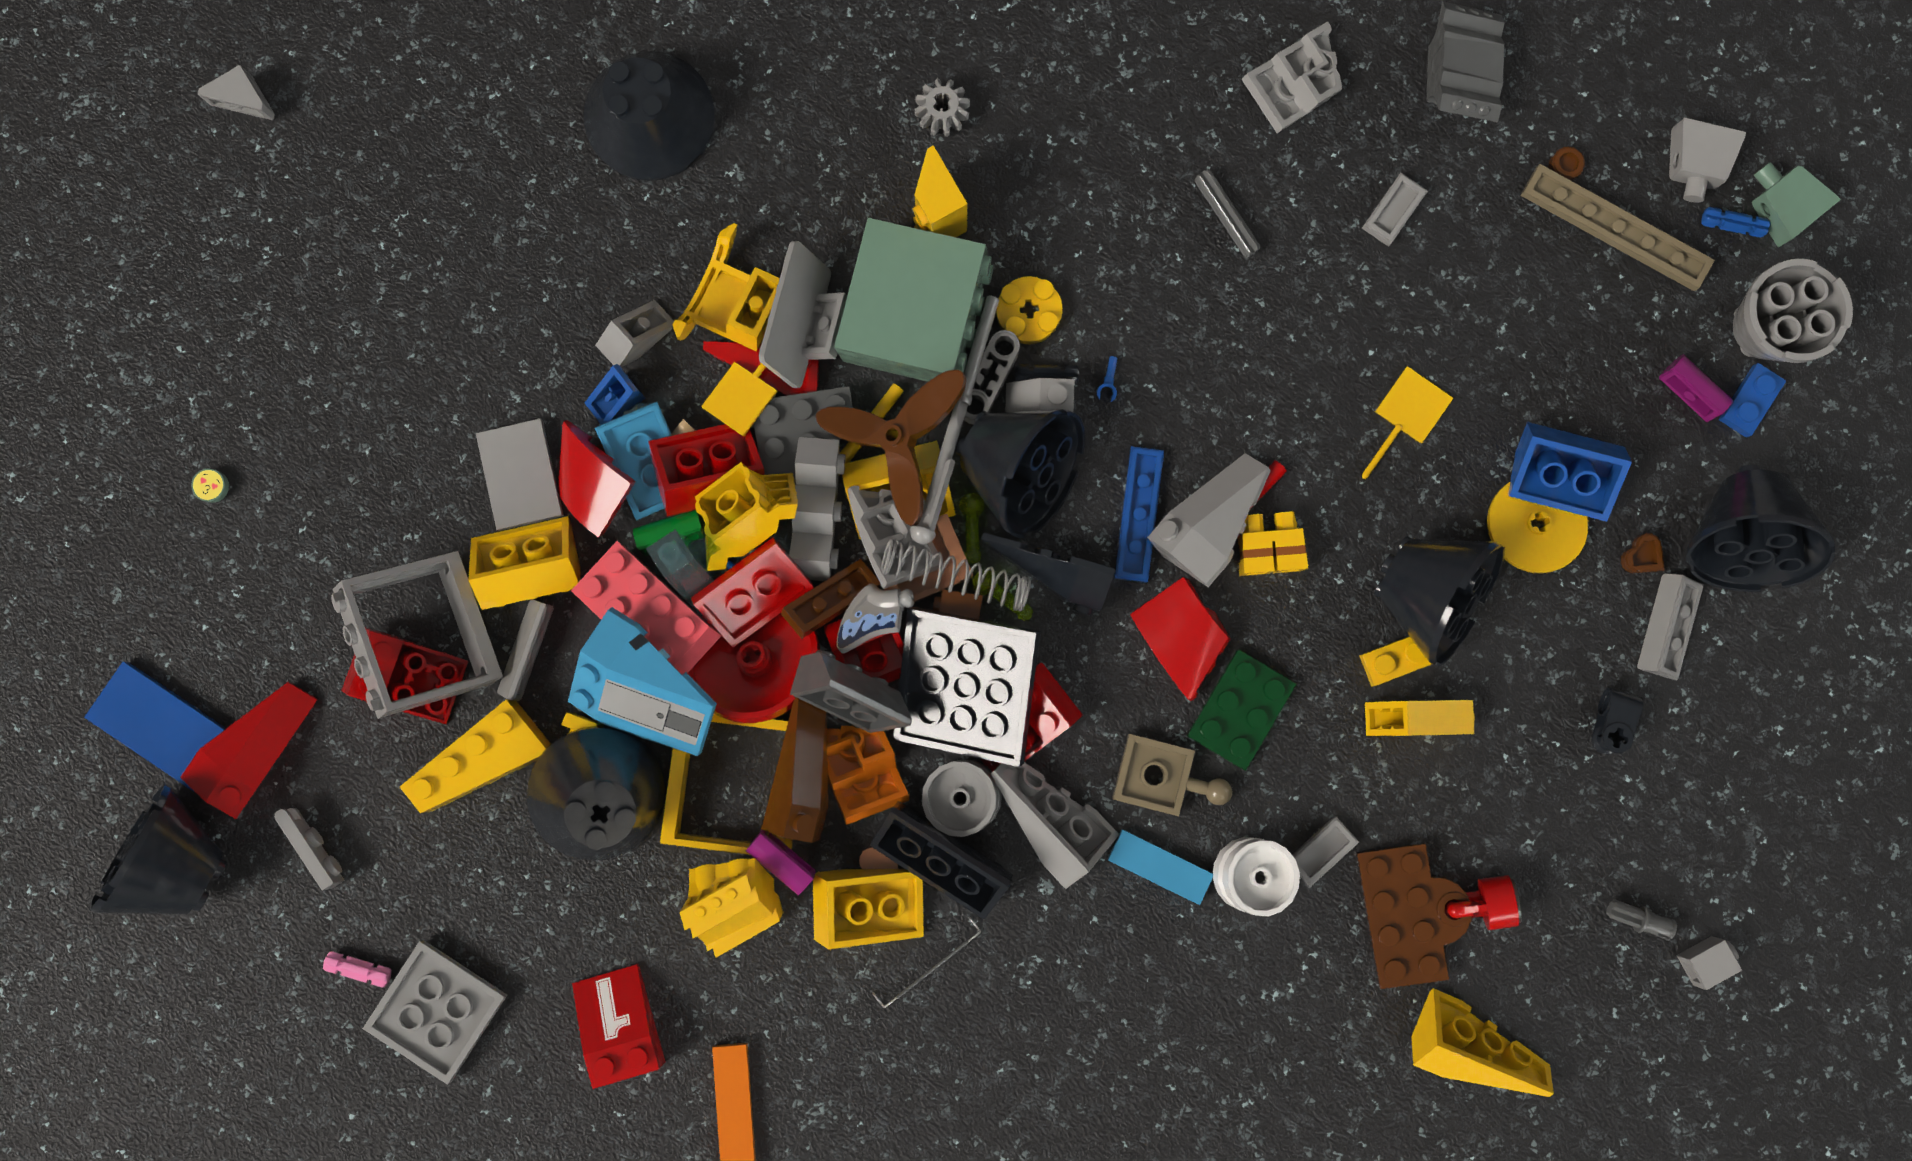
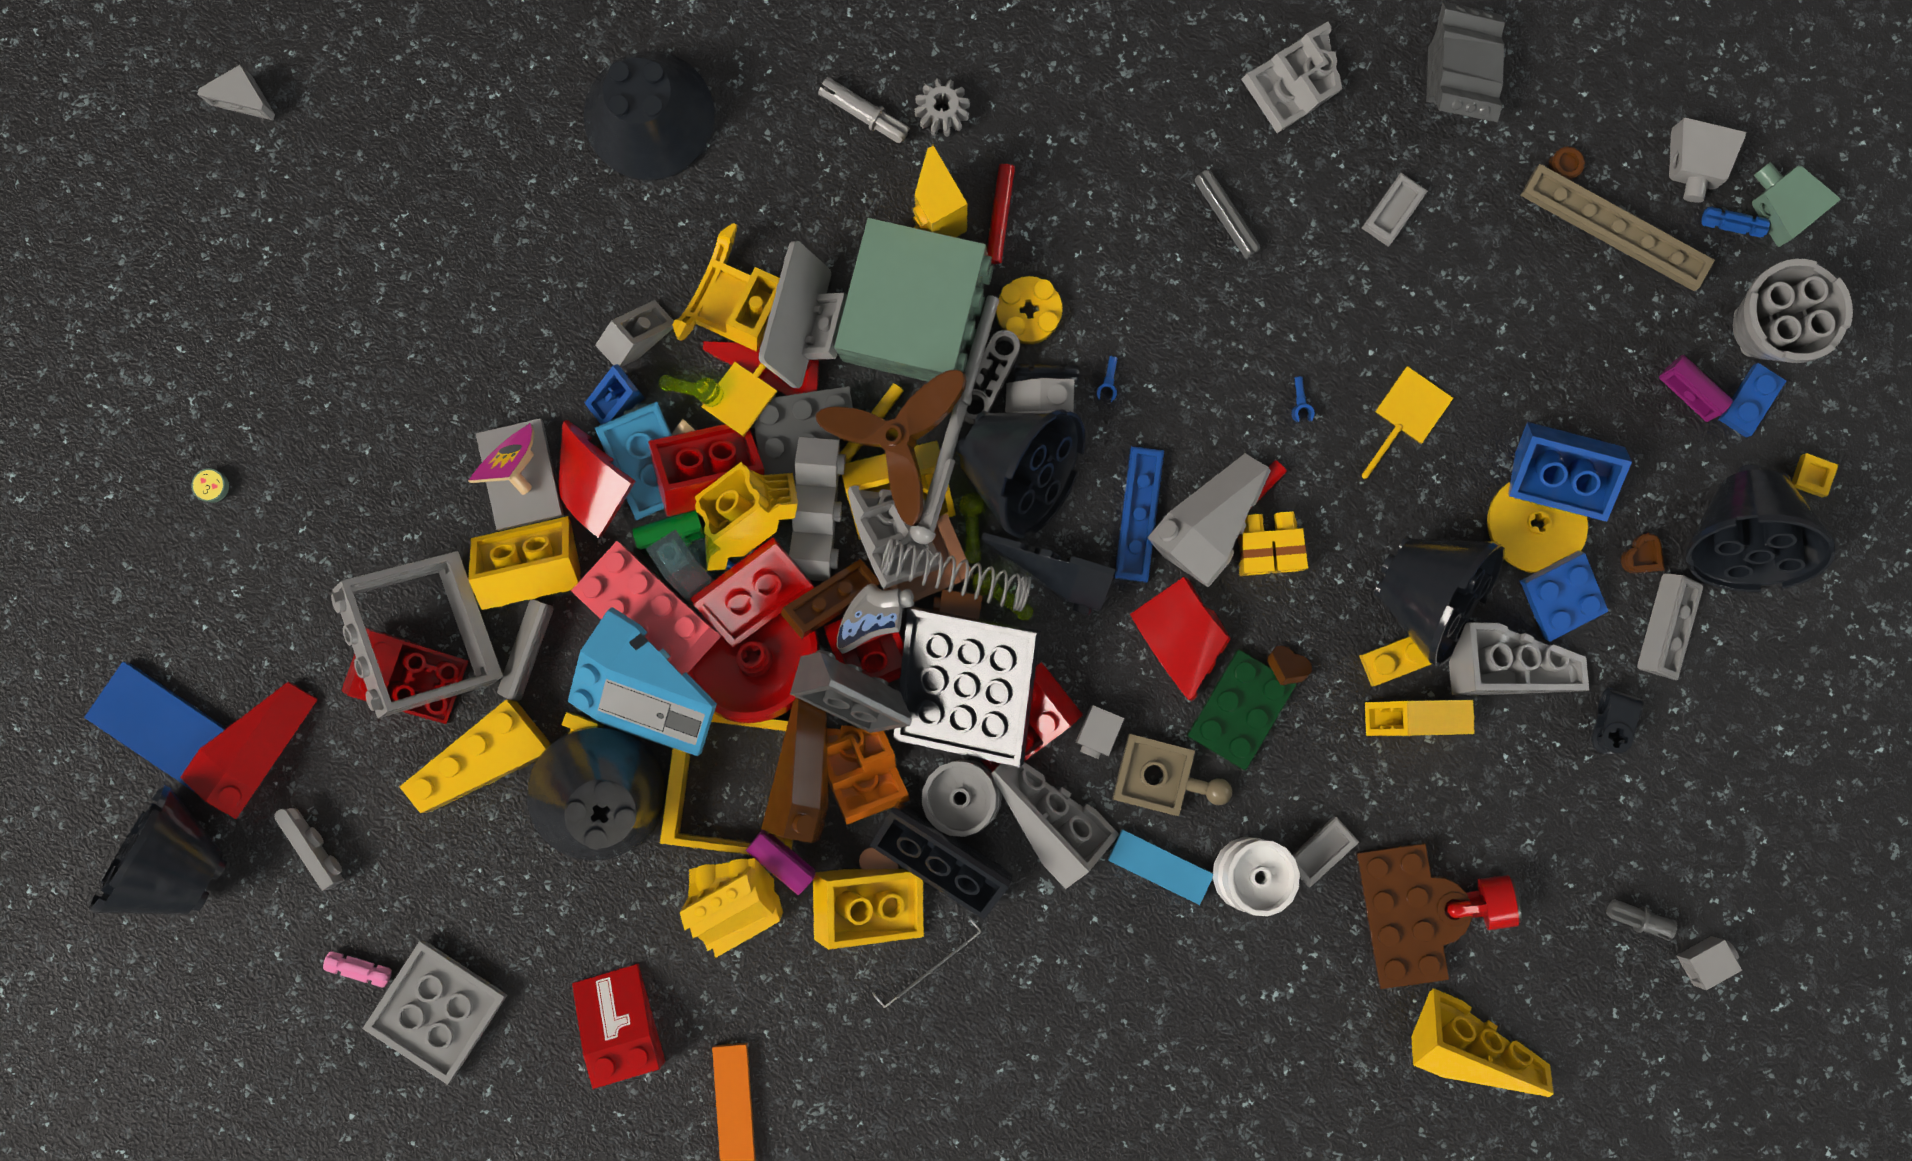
(508, 461): none -> shield
(705, 389): none -> clear neon green piece
(864, 110): none -> light grey axle
(1000, 212): none -> red piece
(1098, 732): none -> light grey brick
(1288, 666): none -> reddish brown tile
(1301, 401): none -> blue hand
(1500, 661): none -> light grey wedge
(1564, 596): none -> blue plate
(1814, 475): none -> yellow plate

